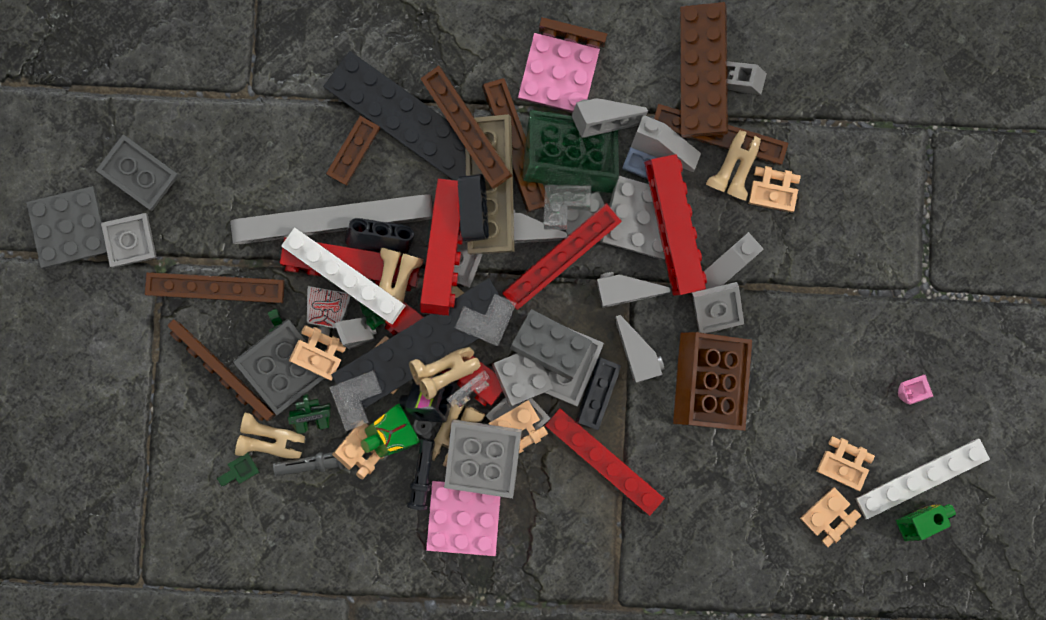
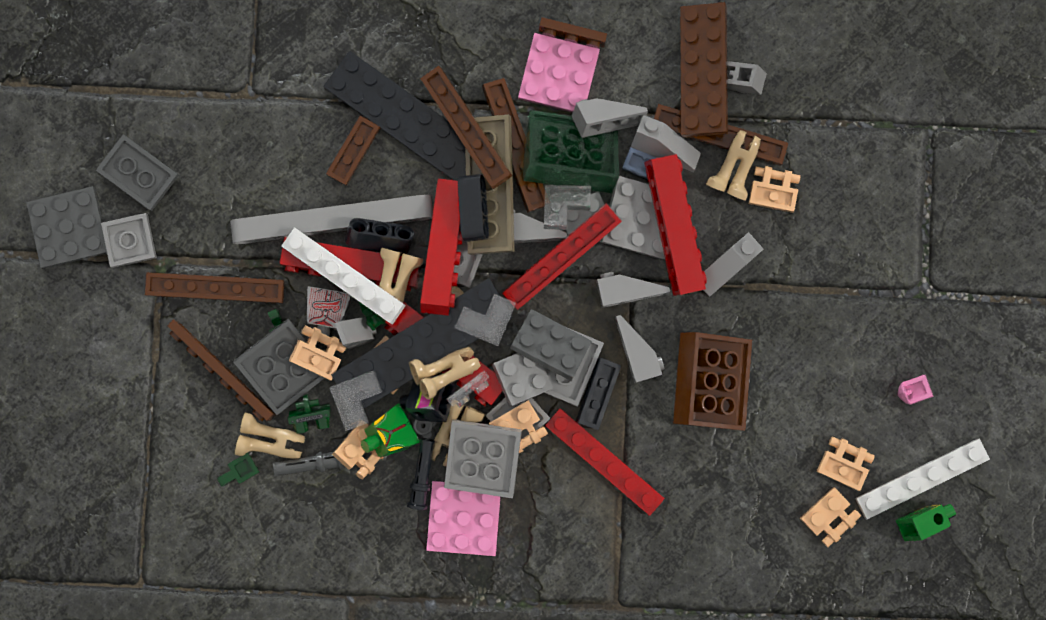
(718, 308): light grey plate -> none

